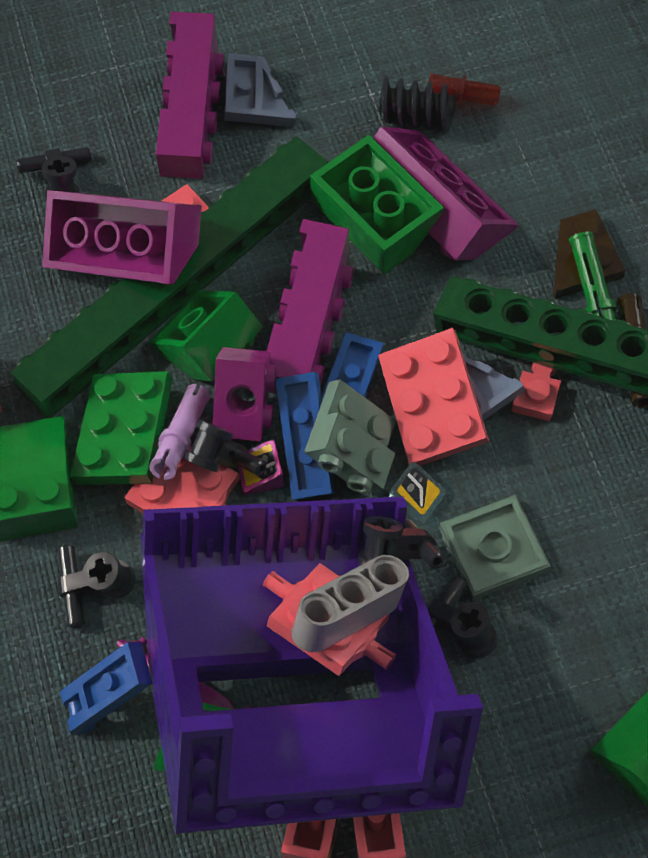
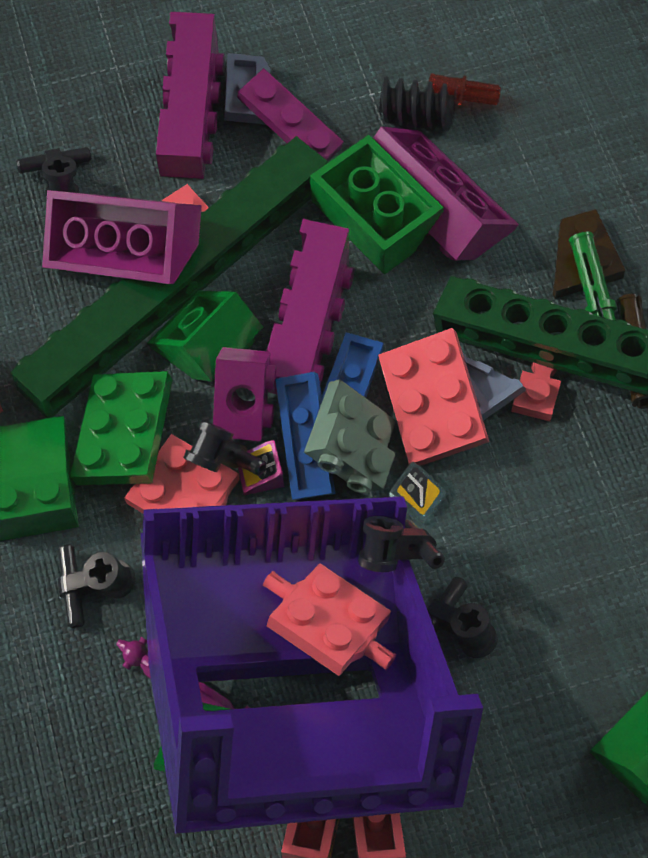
(106, 687): blue plate -> none
(177, 437): lavender pin -> none
(287, 114): none -> magenta plate
(349, 603): light grey beam -> none
(494, 547): sand green tile -> none

